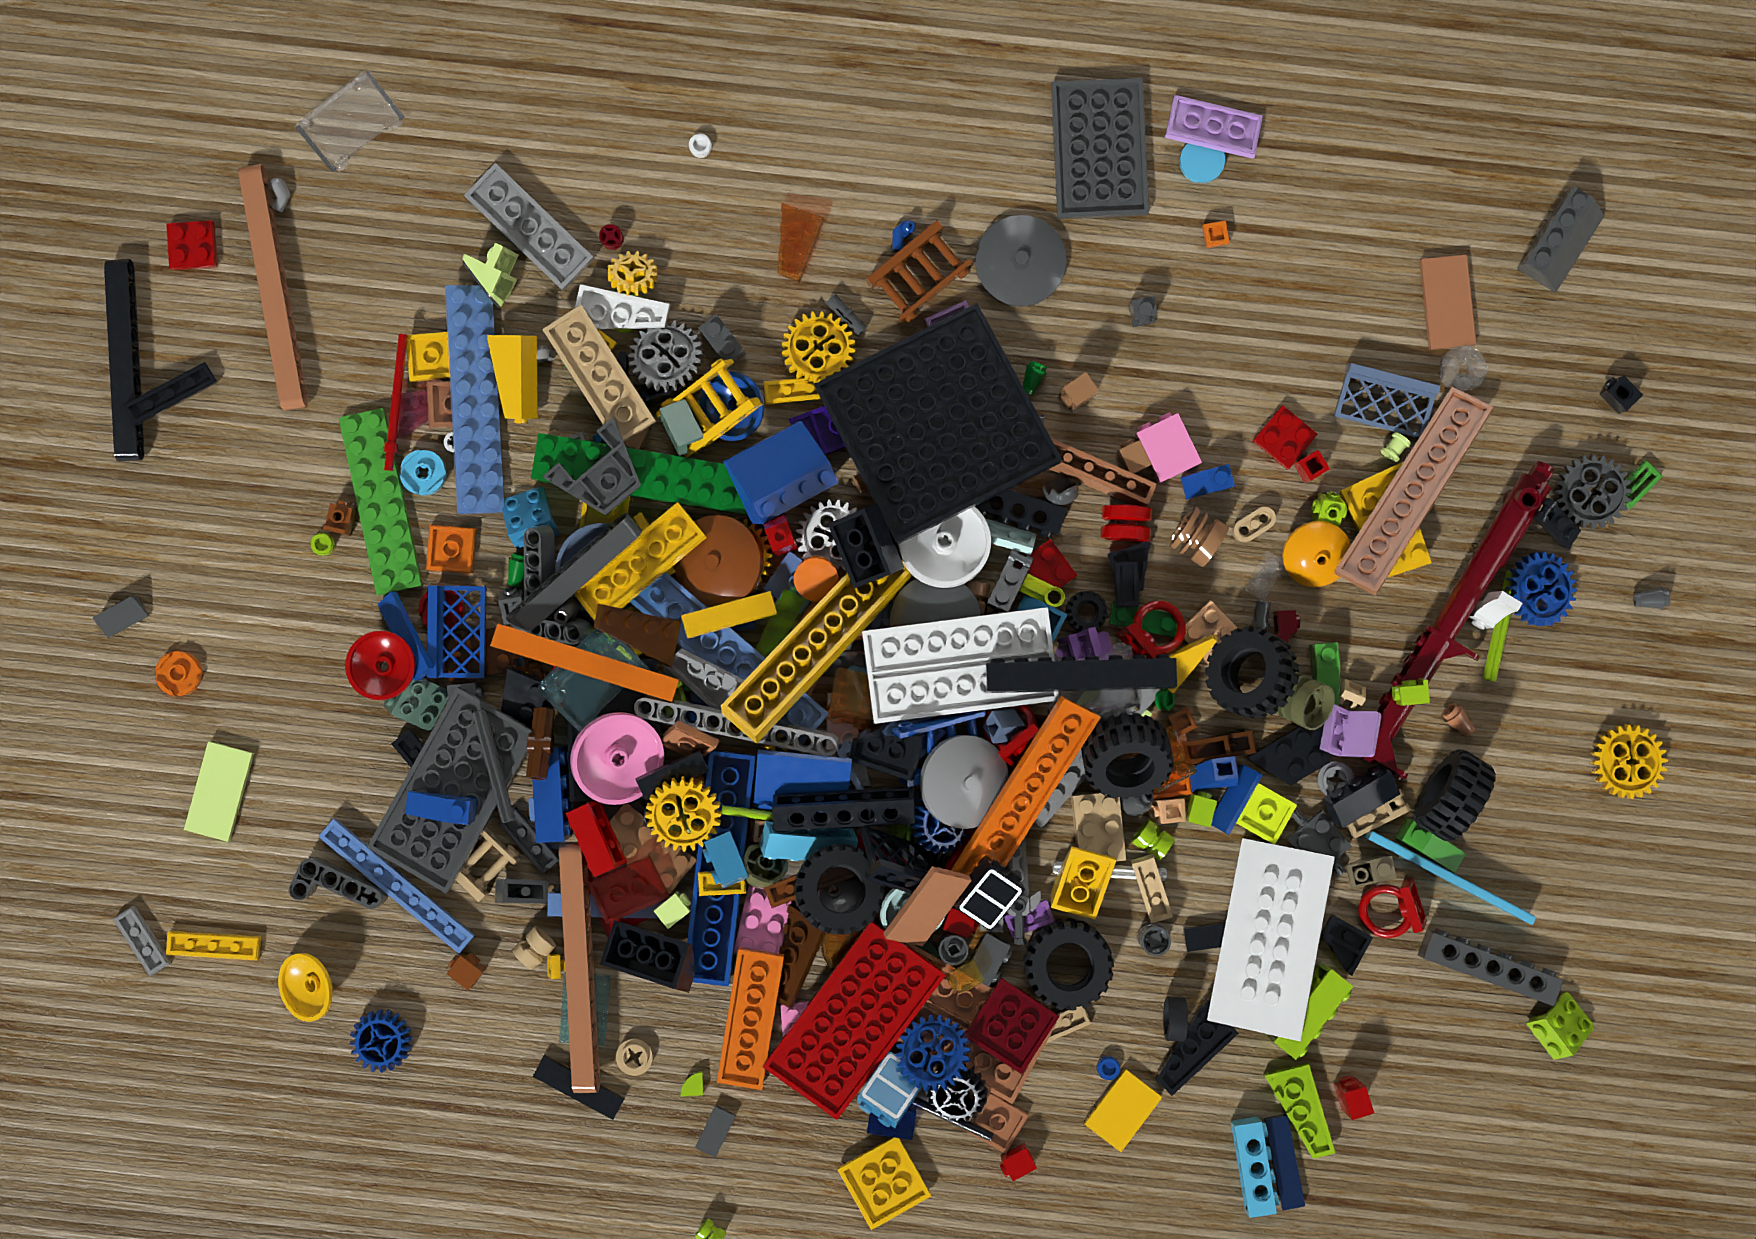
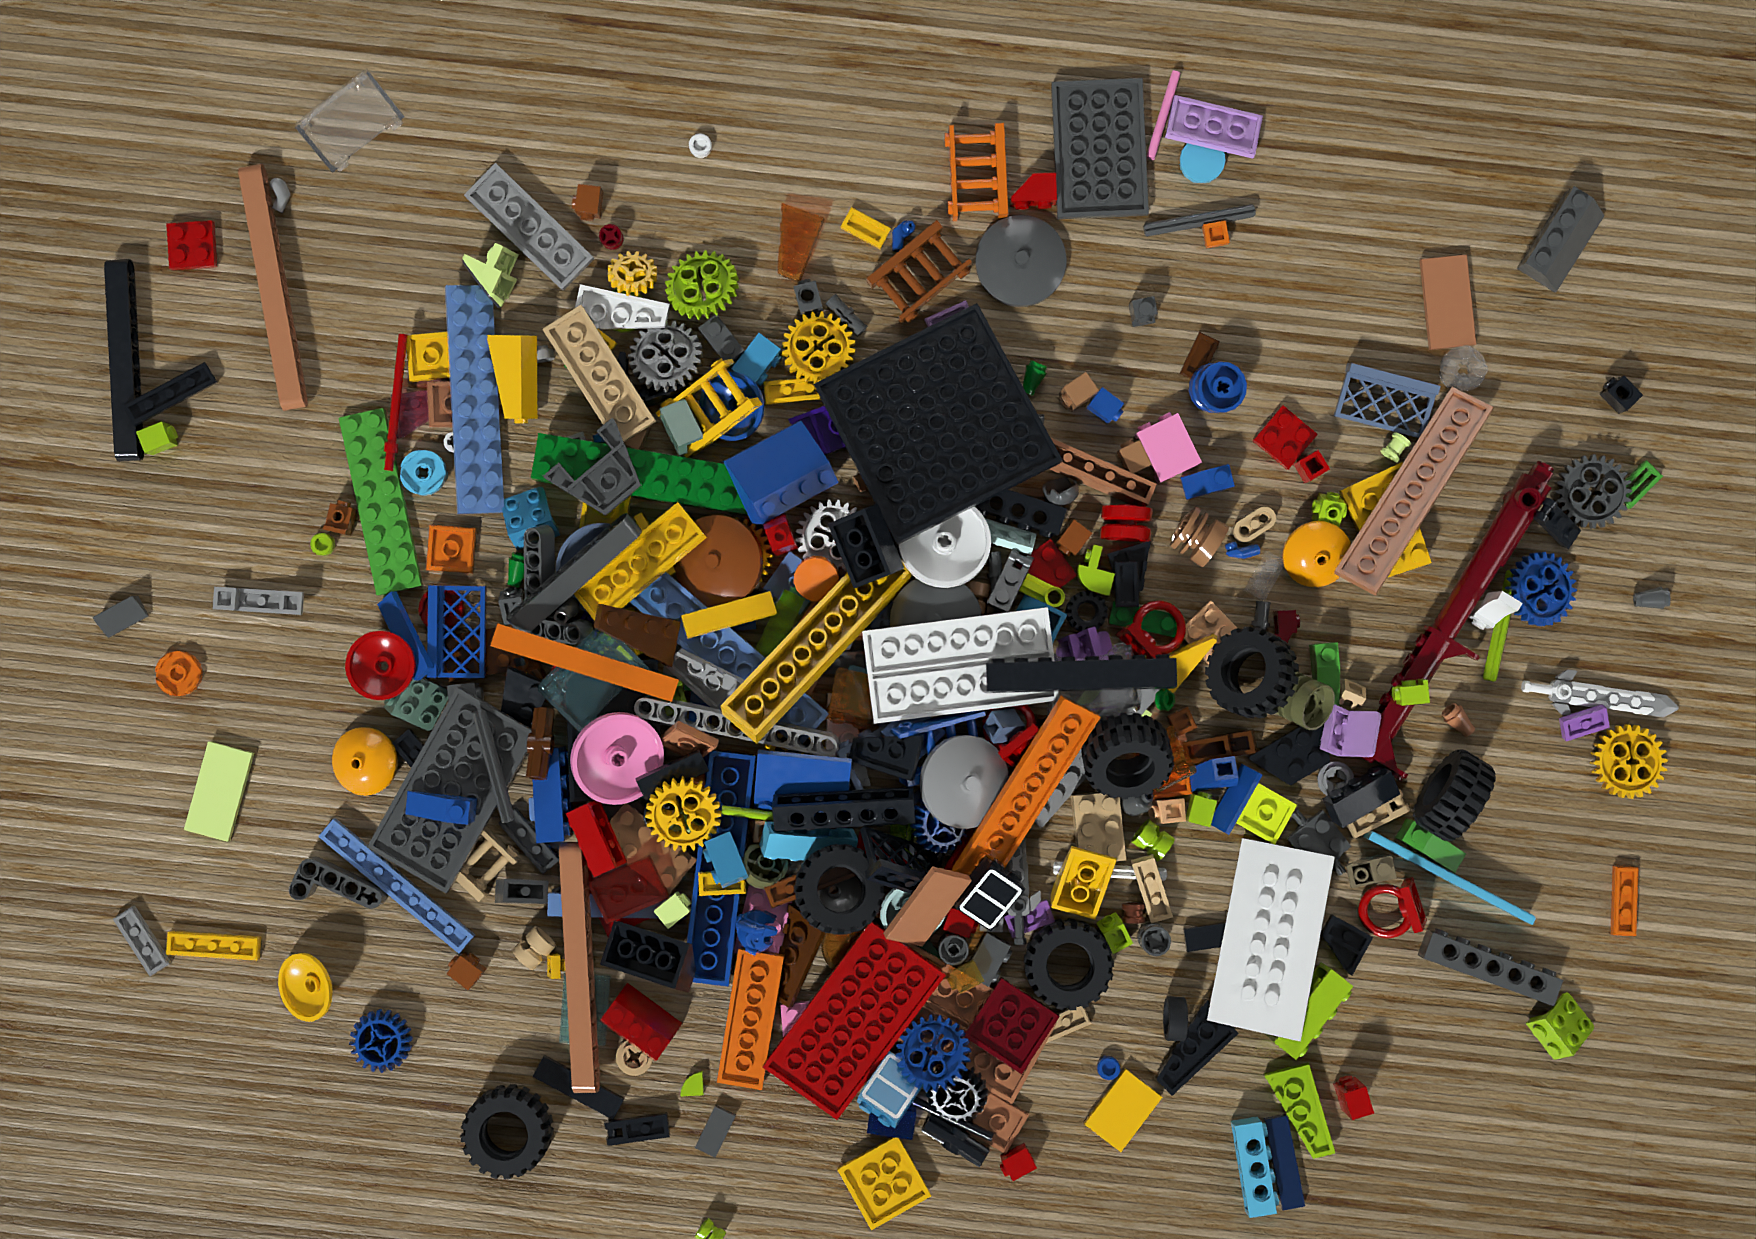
(157, 438): none -> lime brick
(258, 600): none -> light grey slope
(376, 760): none -> light orange dish
(485, 1152): none -> black tyre
(588, 202): none -> dark orange brick
(637, 1129): none -> black plate
(641, 1022): none -> red slope
(722, 280): none -> lime gear
(753, 932): none -> blue helmet
(758, 359): none -> dark azure brick
(812, 306): none -> dark grey brick
(865, 228): none -> yellow tile
(955, 1139): none -> black piece
(995, 568): none -> dark grey pin
(996, 160): none -> orange fence
(1038, 191): none -> red slope
(1073, 538): none -> dark orange brick
(1091, 577): none -> lime brick
(1106, 406): none -> blue brick
(1114, 932): none -> lime bracket
(1133, 912): none -> copper wheel
(1163, 114): none -> bright pink bar
(1198, 220): none -> dark grey axle
(1199, 354): none -> reddish brown tile
(1210, 376): none -> blue wheel
(1243, 553): none -> blue arm
(1584, 722): none -> medium lavender plate
(1590, 695): none -> sword
(1624, 900): none -> orange tile

